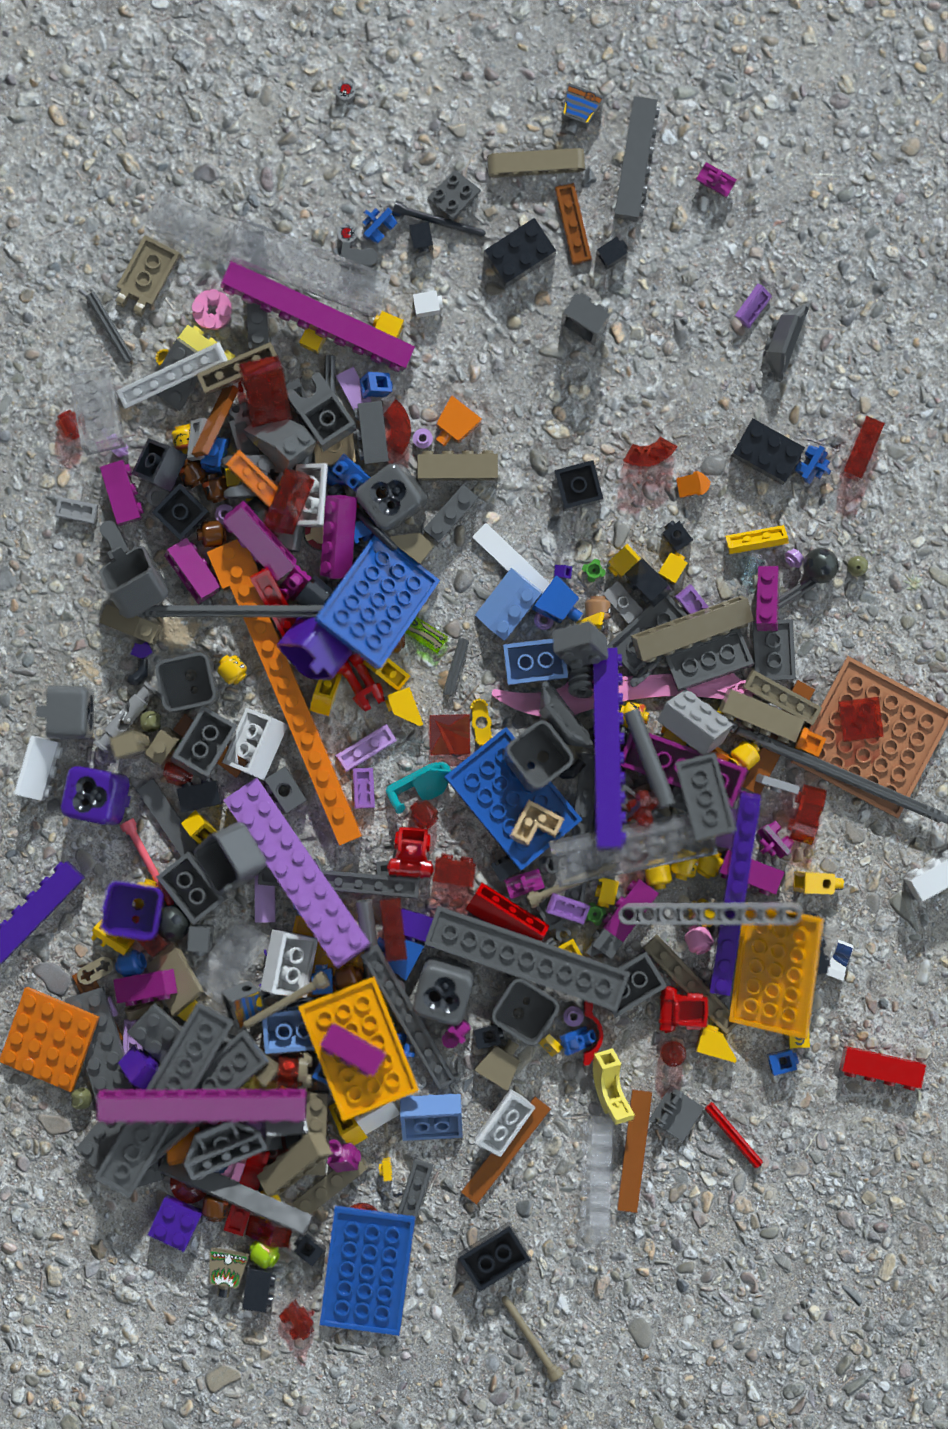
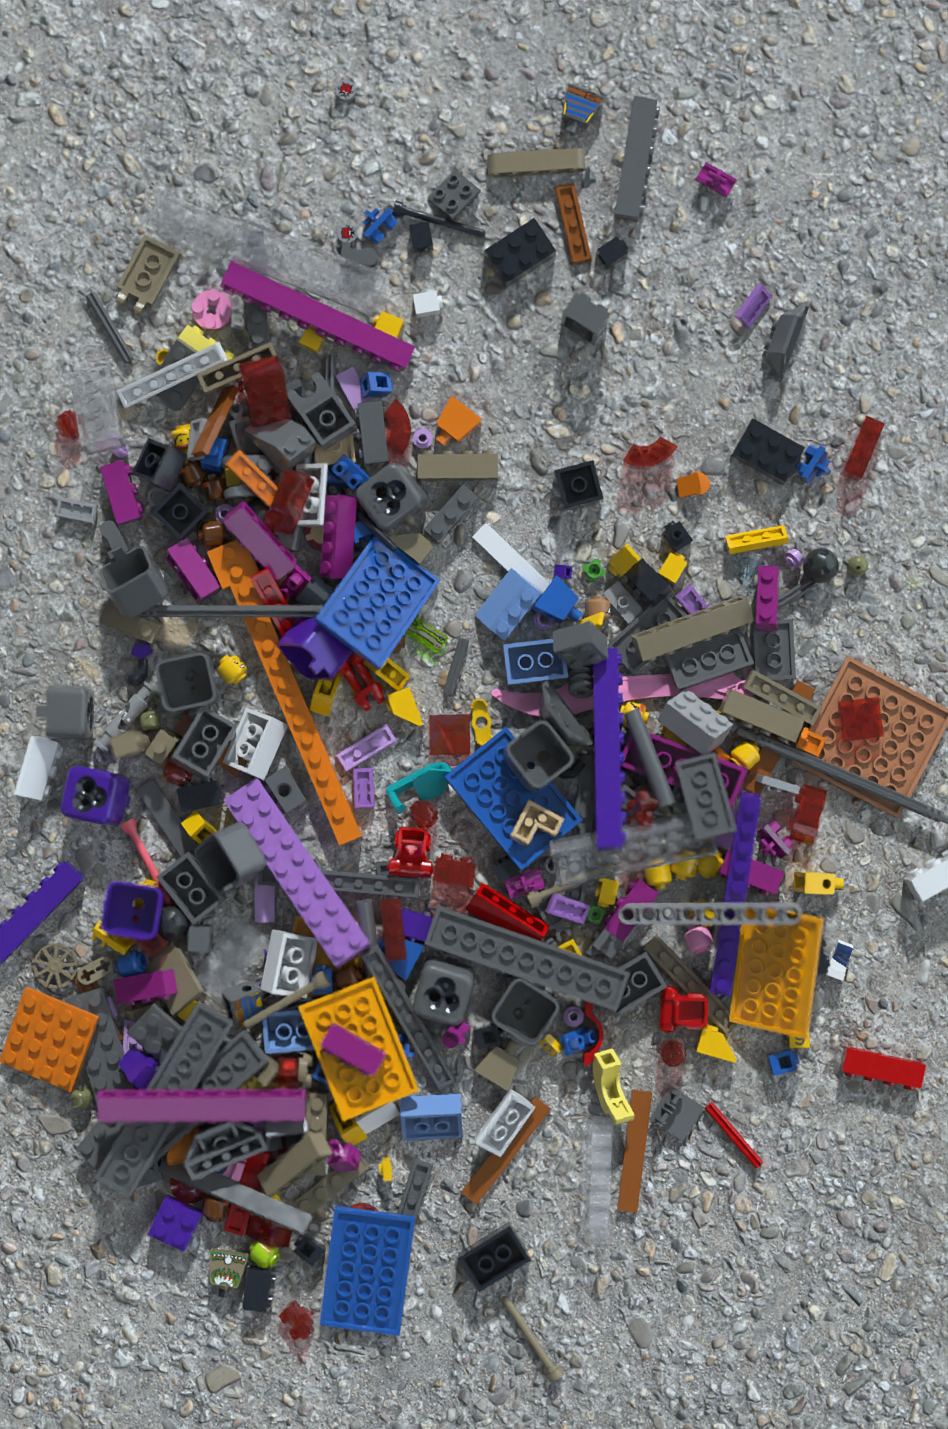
(55, 966): none -> dark tan wheel
(645, 671): dark grey animal -> none

